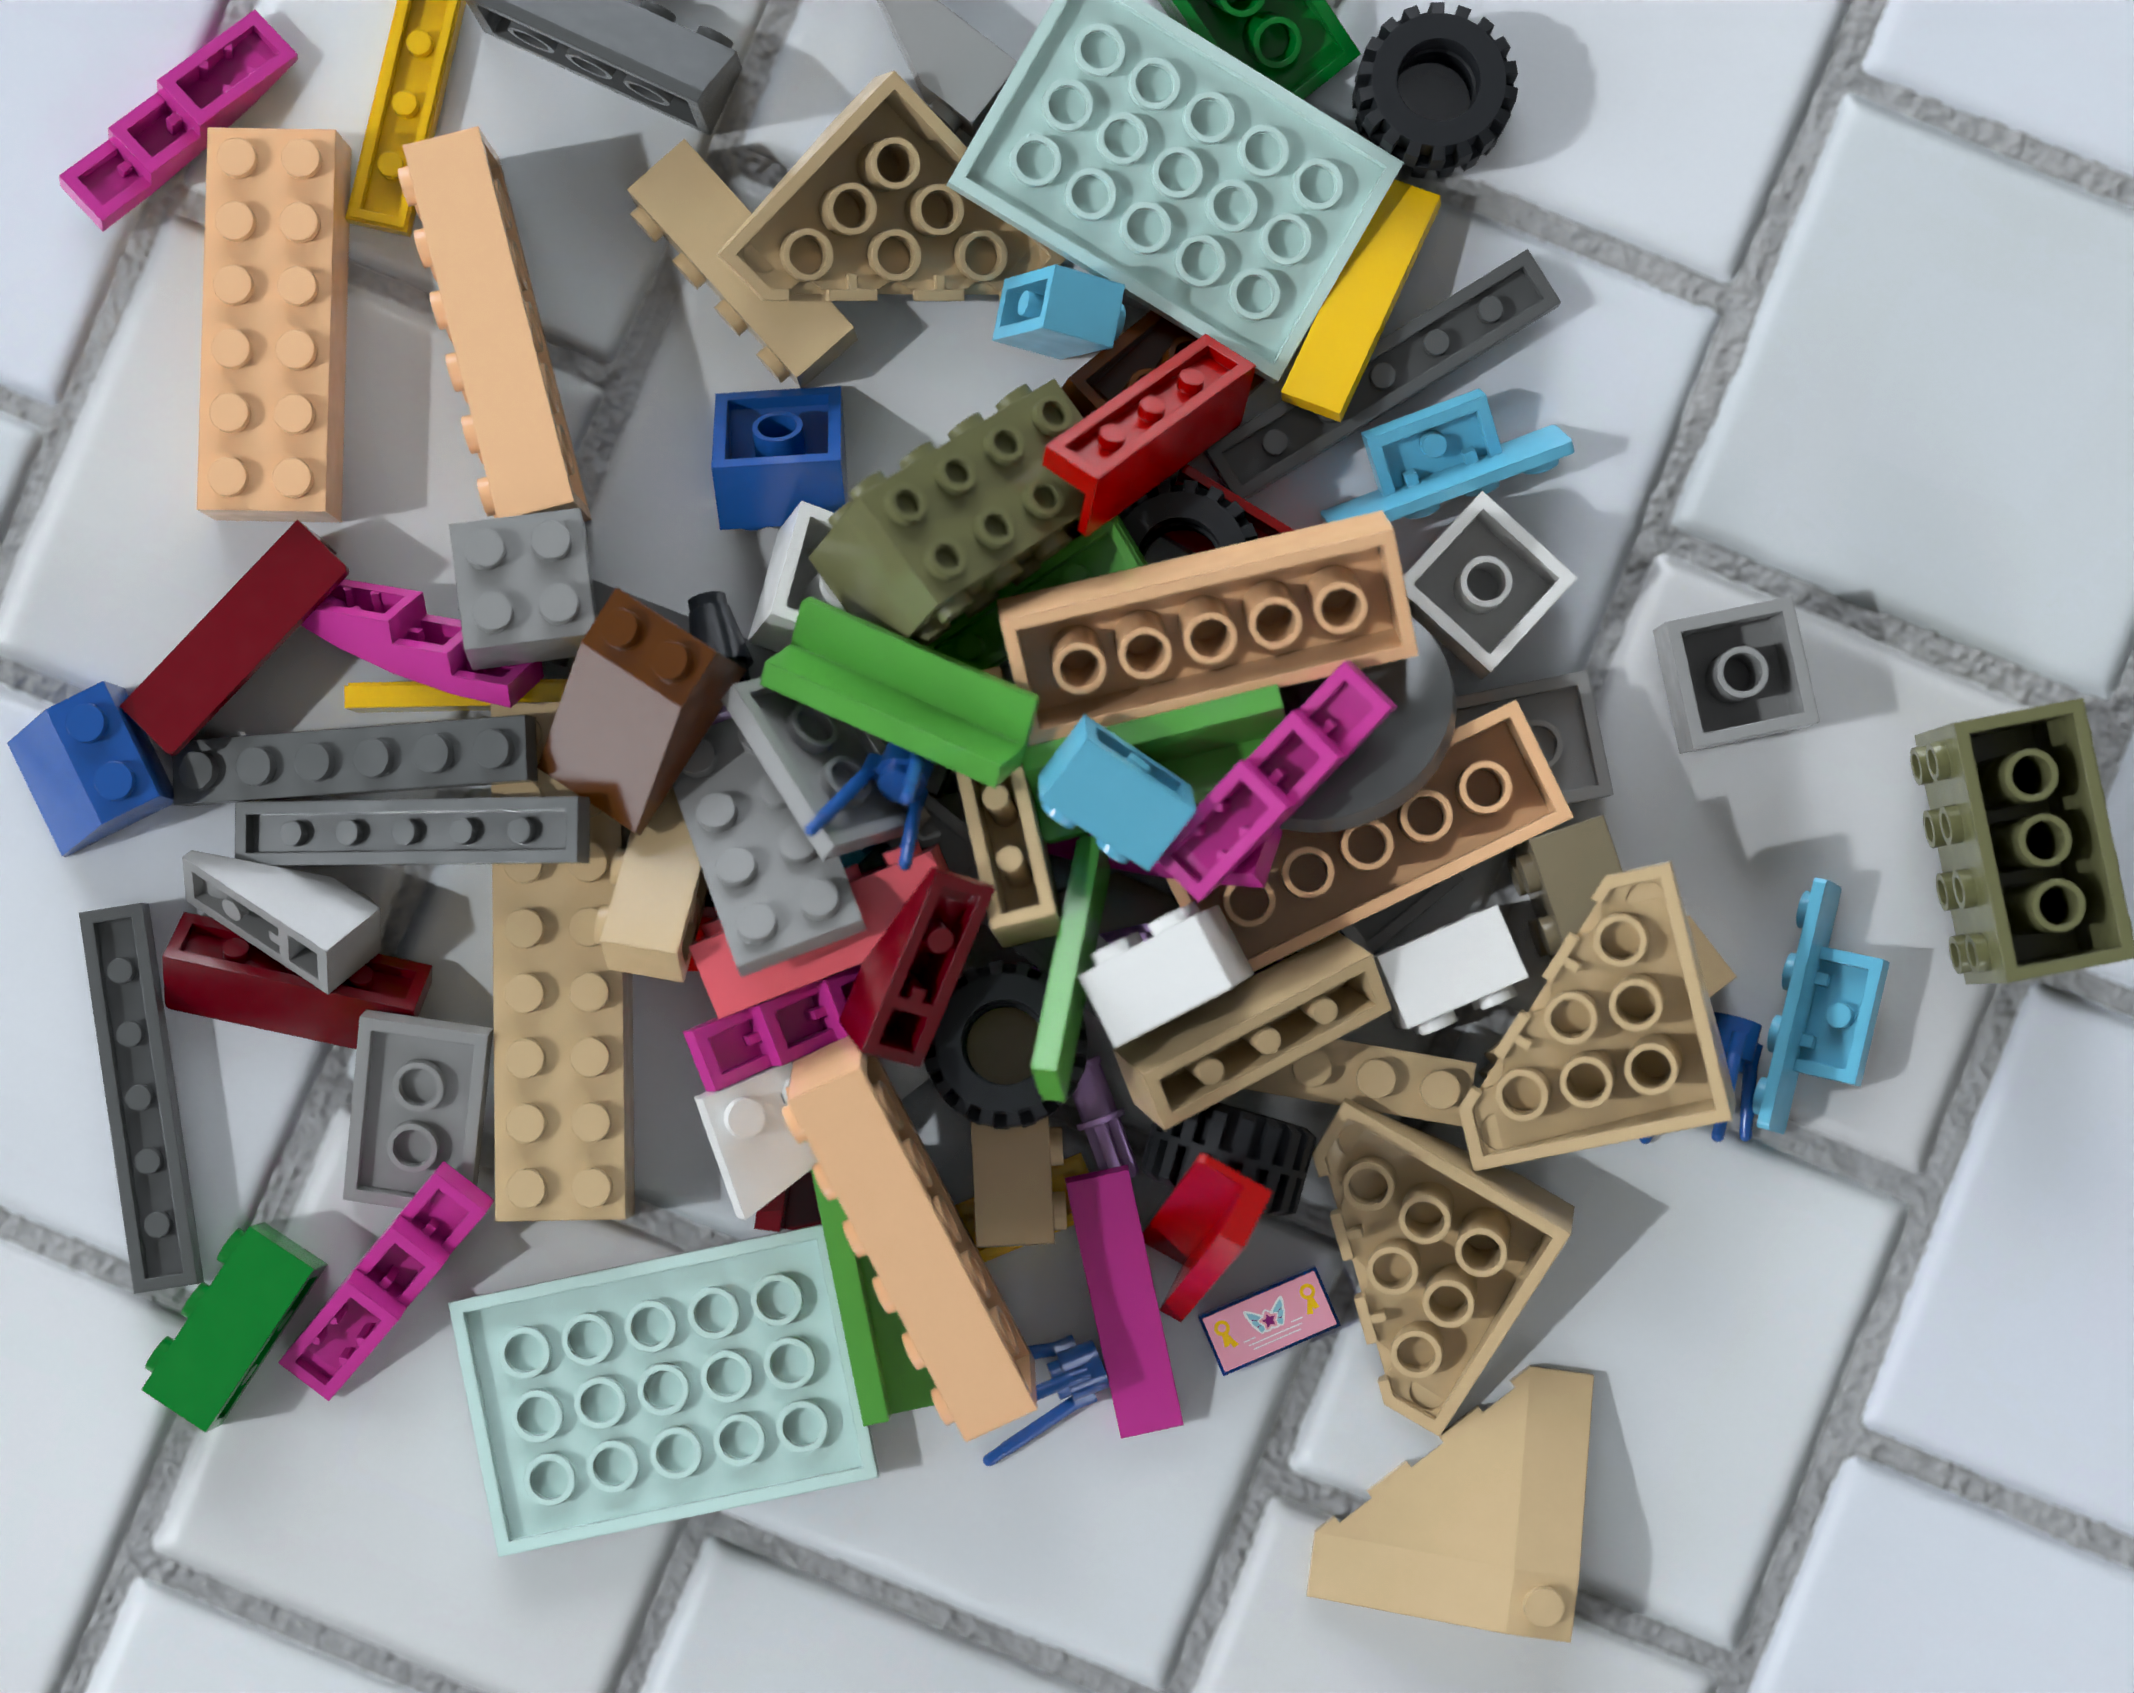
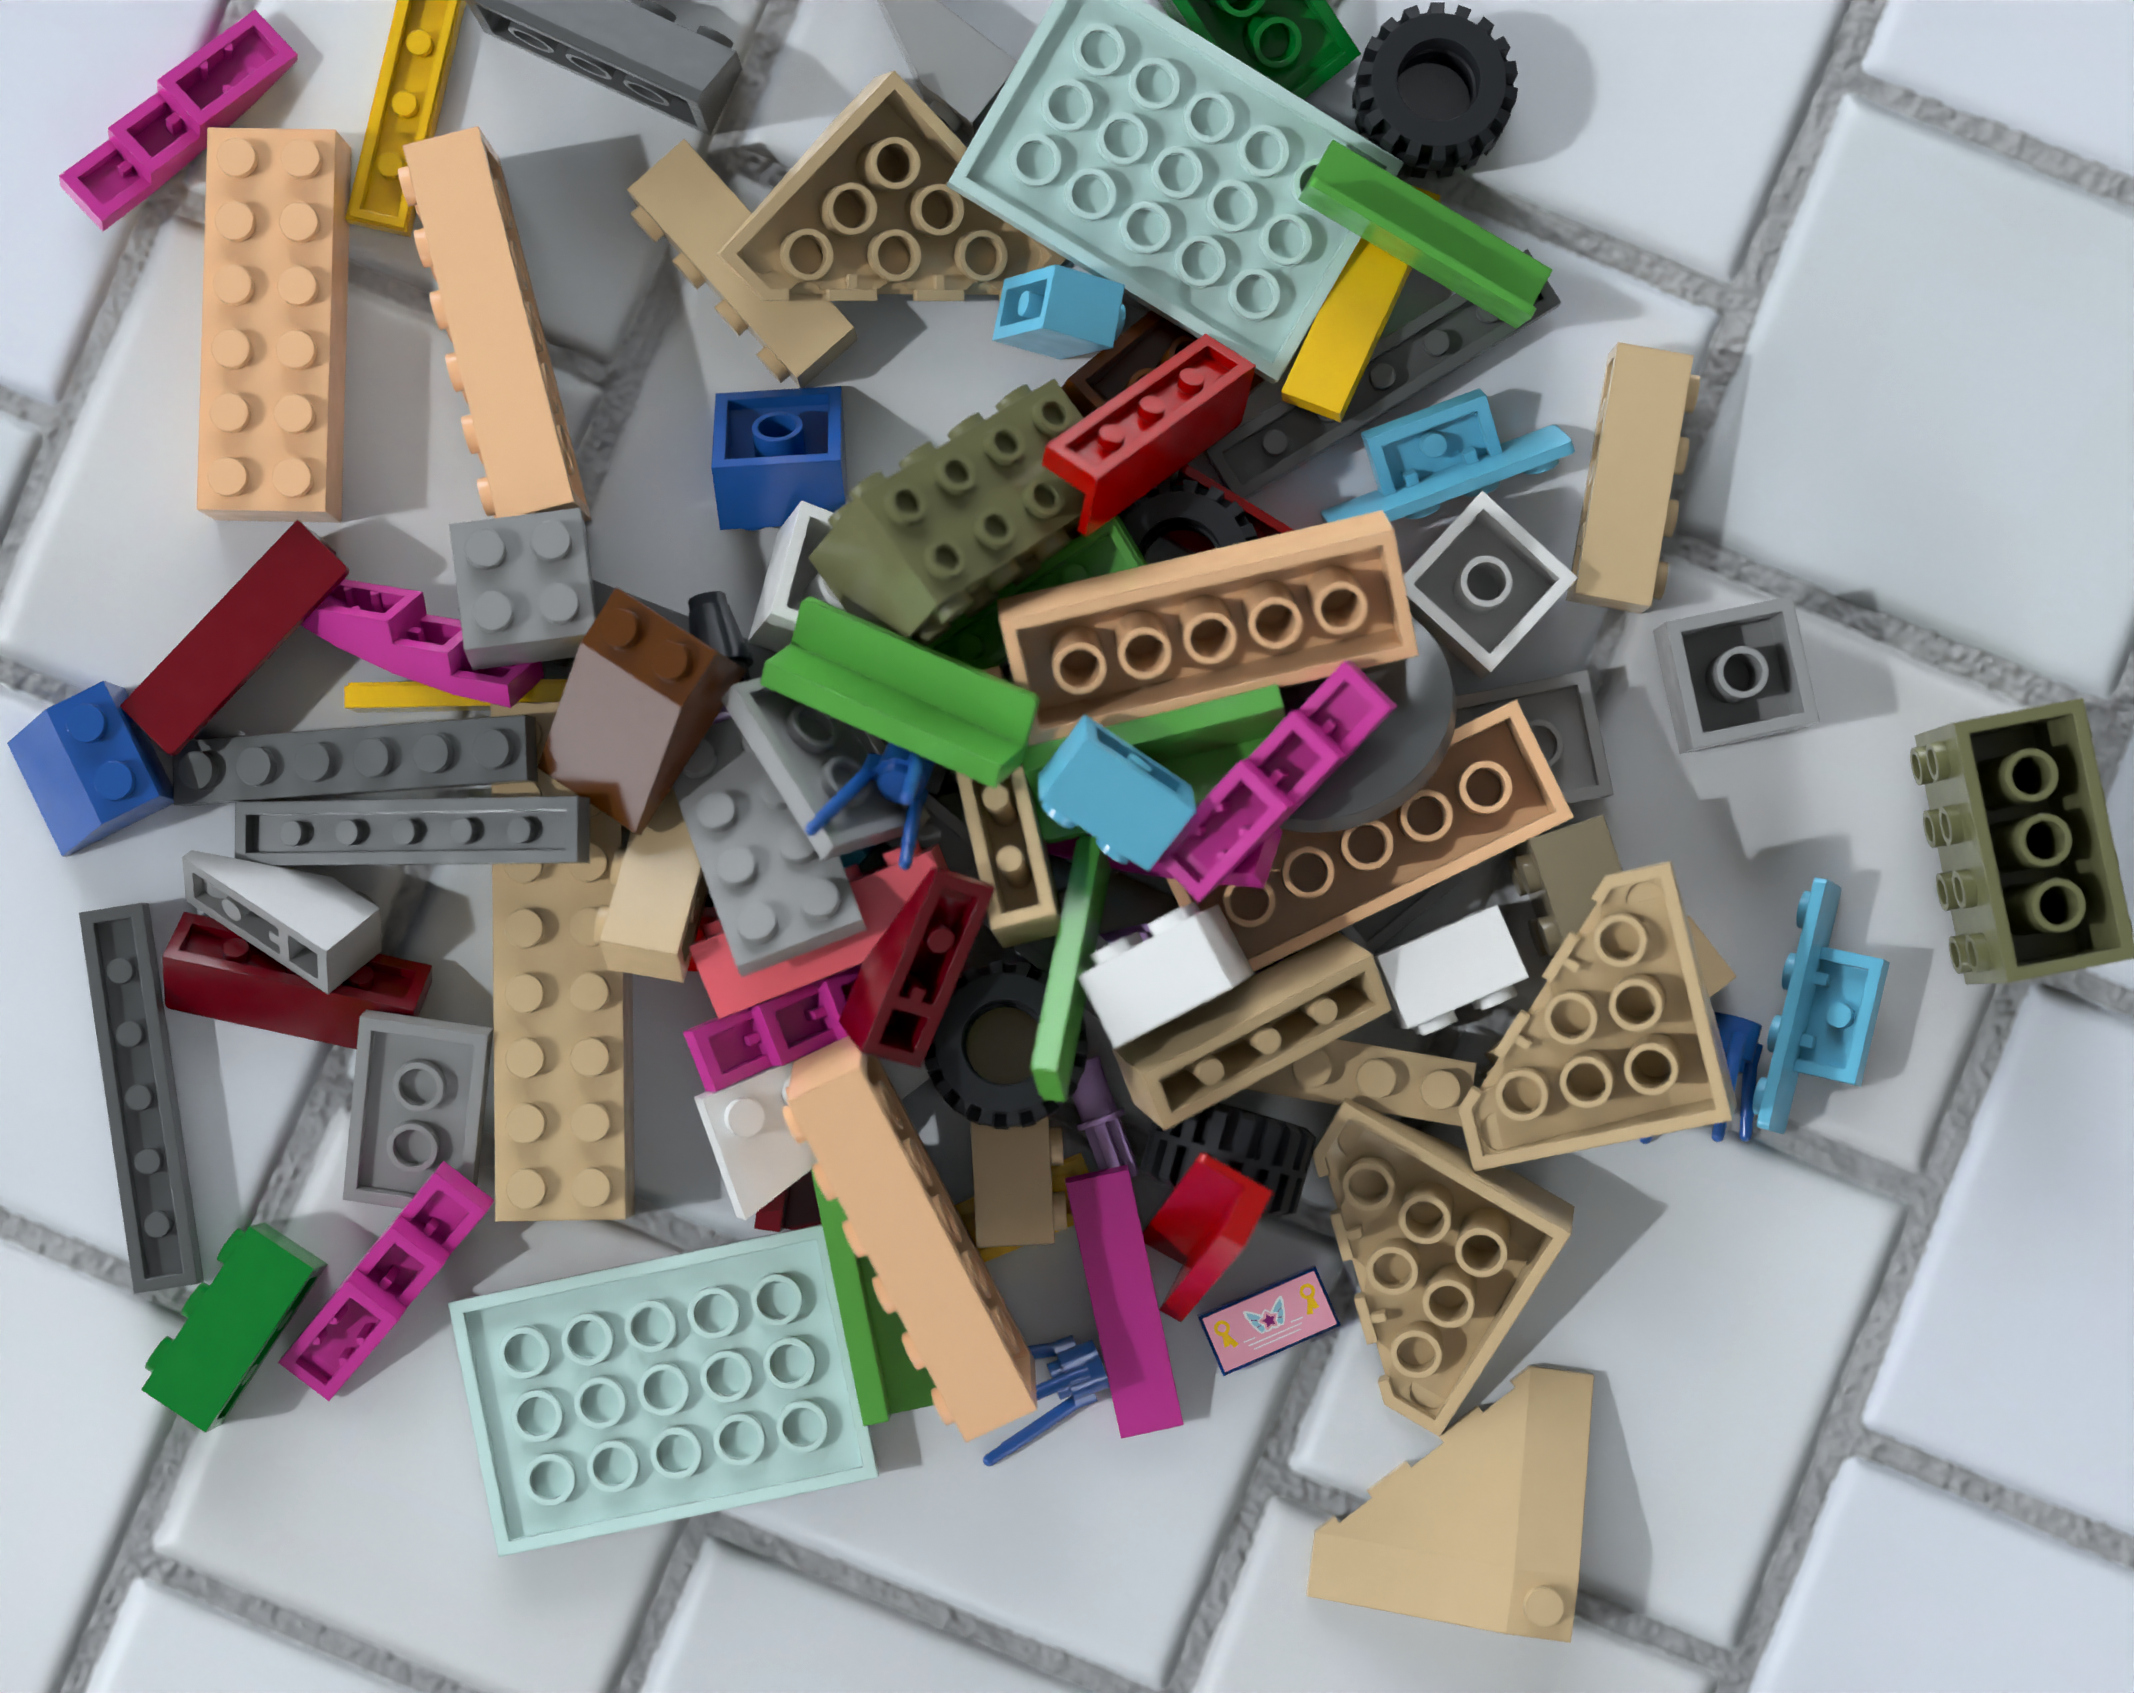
(1425, 234): none -> bright green panel
(1631, 478): none -> tan brick

